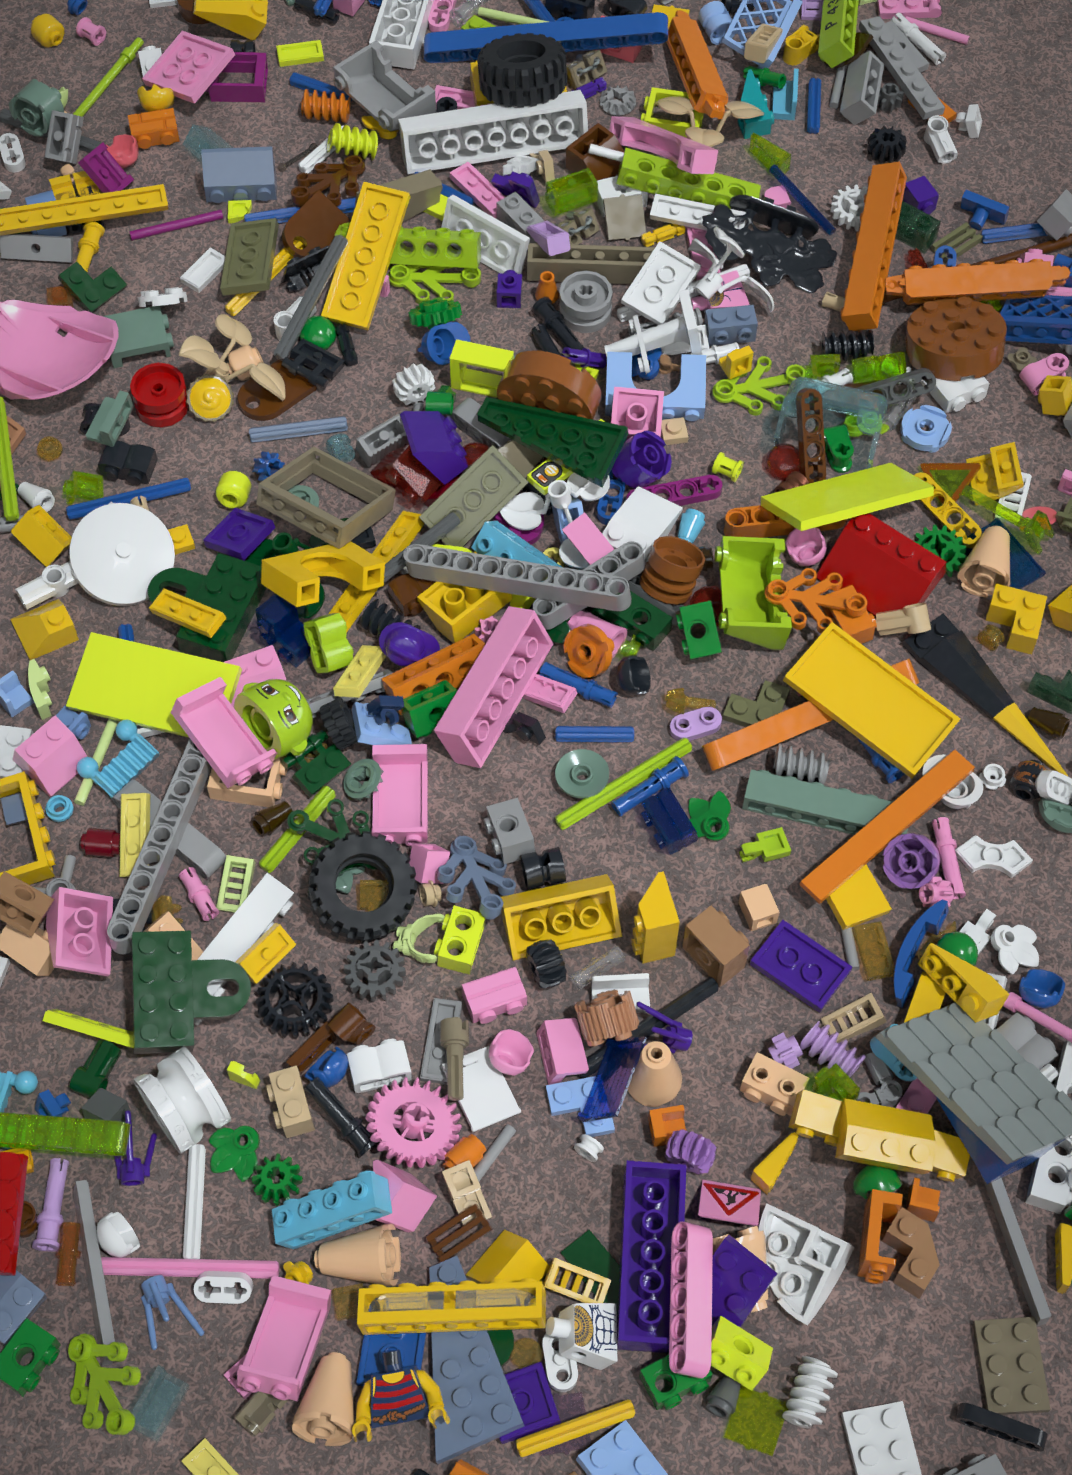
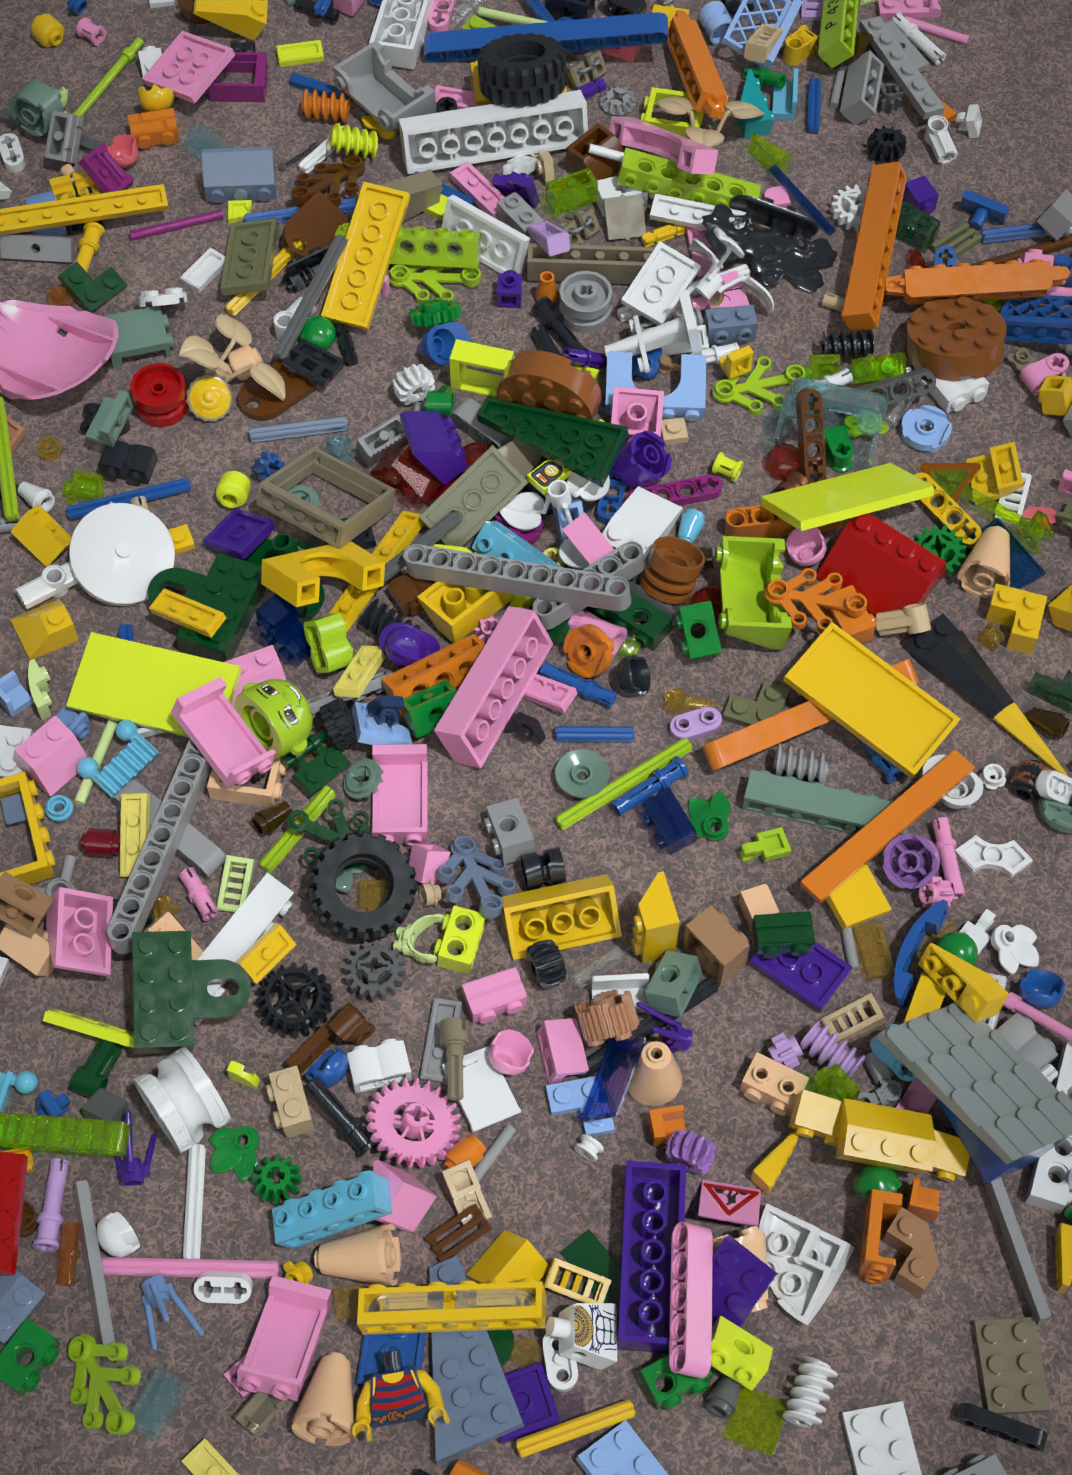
(673, 983): none -> sand green brick
(783, 934): none -> dark green brick

